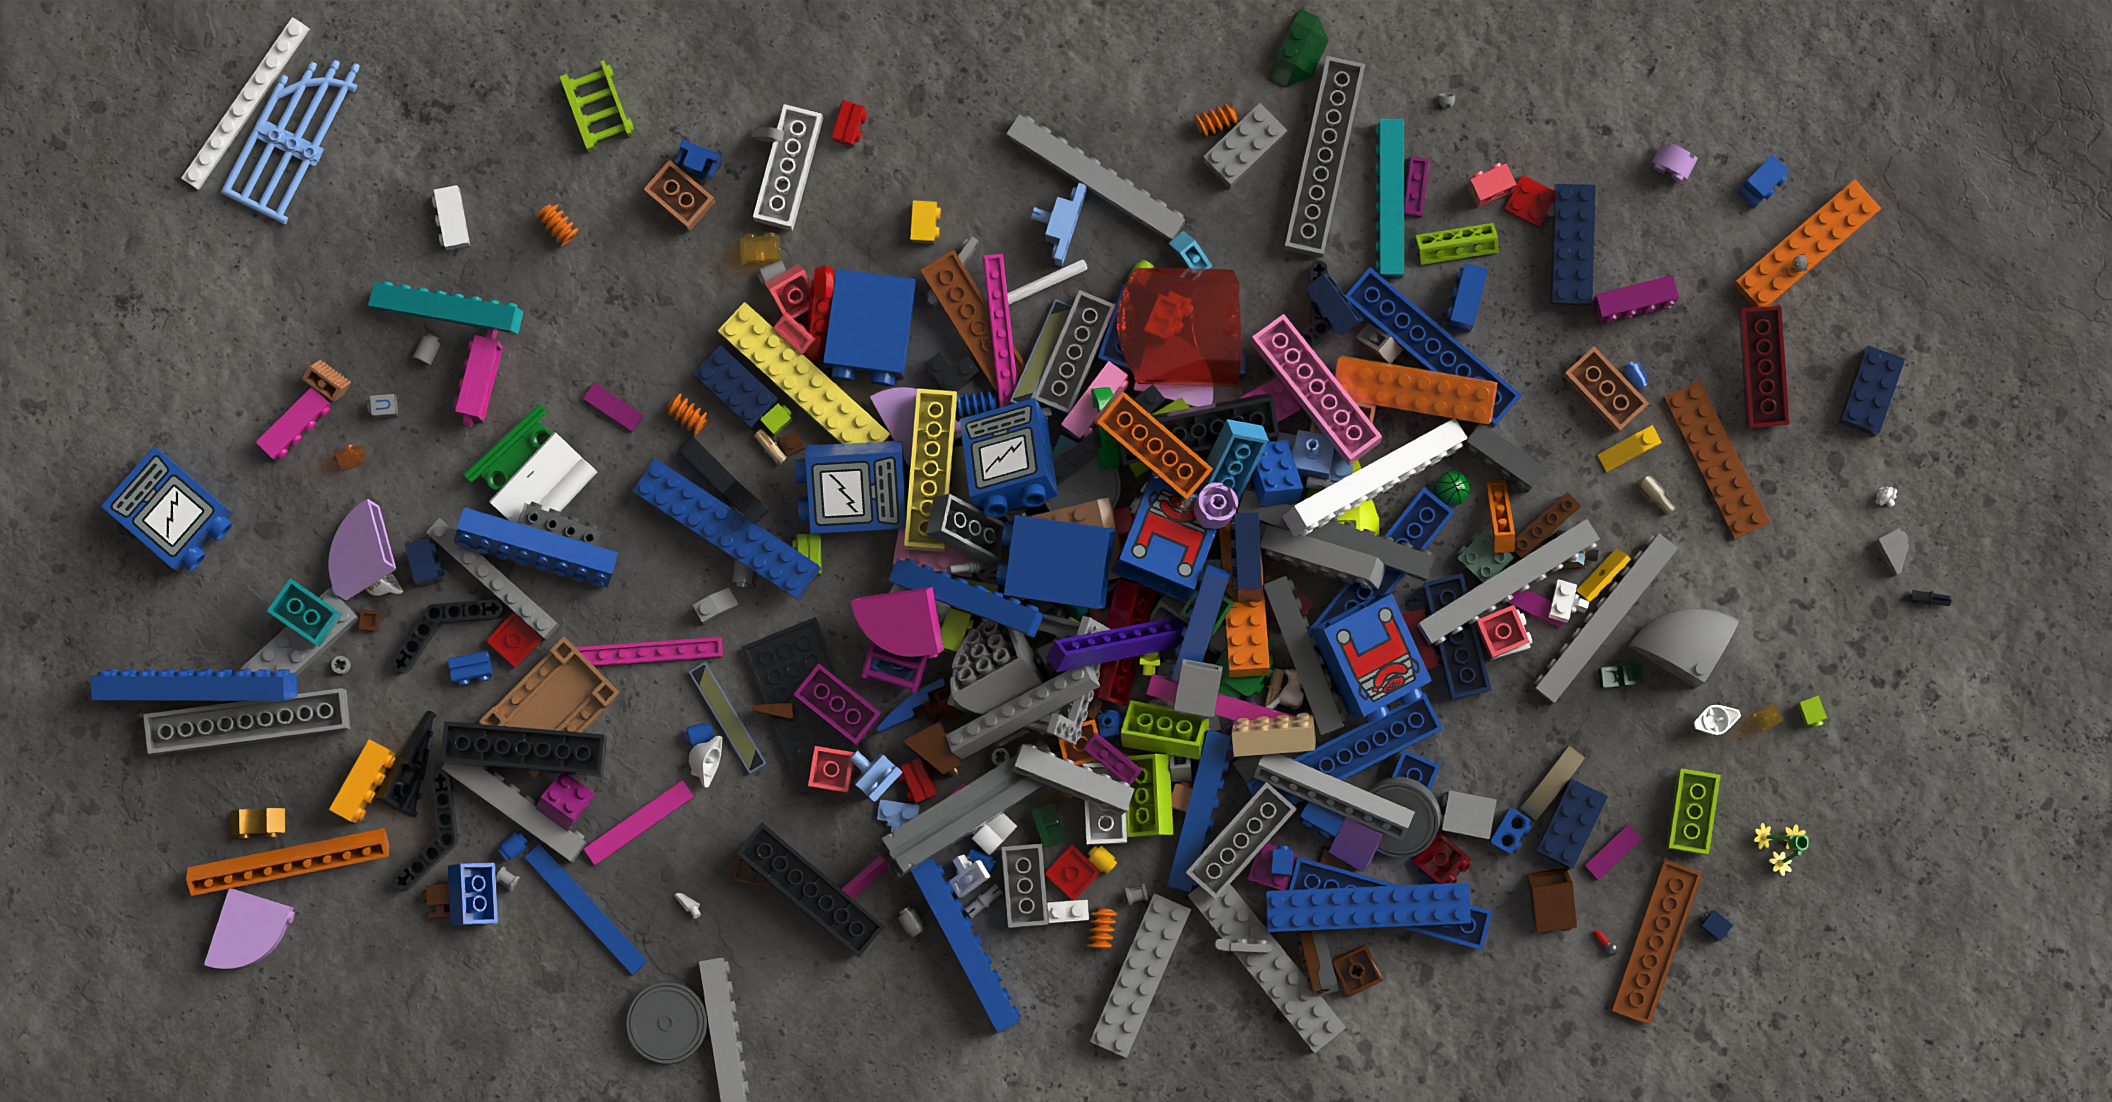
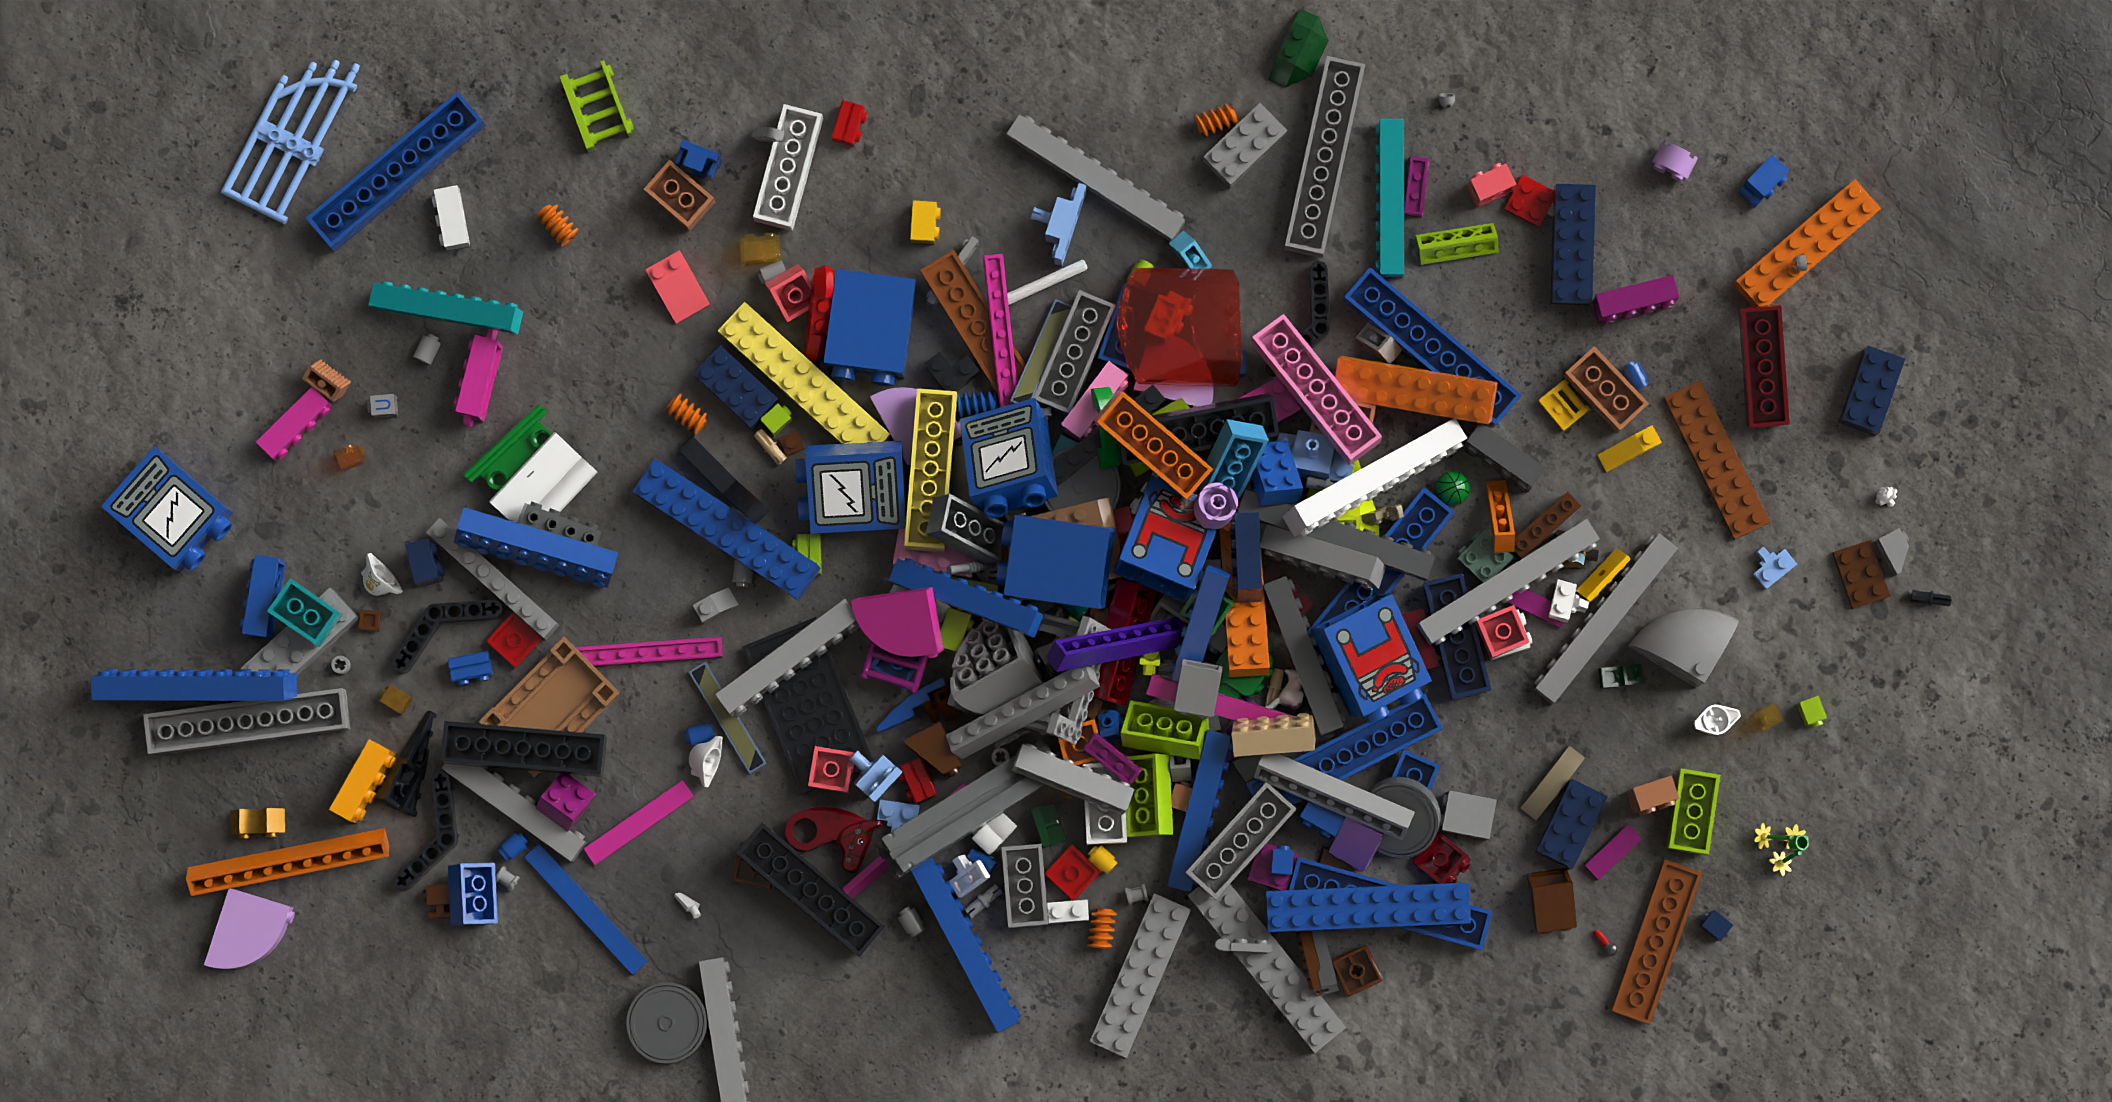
(245, 103): white plate -> none
(263, 590): none -> blue brick
(360, 551): lavender brick -> none
(395, 171): none -> blue brick
(395, 699): none -> pearl gold brick
(613, 407): magenta tile -> none
(677, 287): none -> coral slope
(780, 710): reddish brown slope -> none
(788, 658): none -> light grey brick
(794, 333): coral tile -> none
(833, 824): none -> dark red animal
(837, 704): magenta brick -> none
(1333, 304): dark blue brick -> none
(1389, 512): none -> dark tan hinge
(1466, 297): blue brick -> none
(1506, 828): blue brick -> none
(1559, 409): none -> yellow plate
(1655, 494): dark tan arm -> none
(1655, 794): none -> nougat brick
(1773, 566): none -> light blue hinge
(1861, 574): none -> reddish brown plate

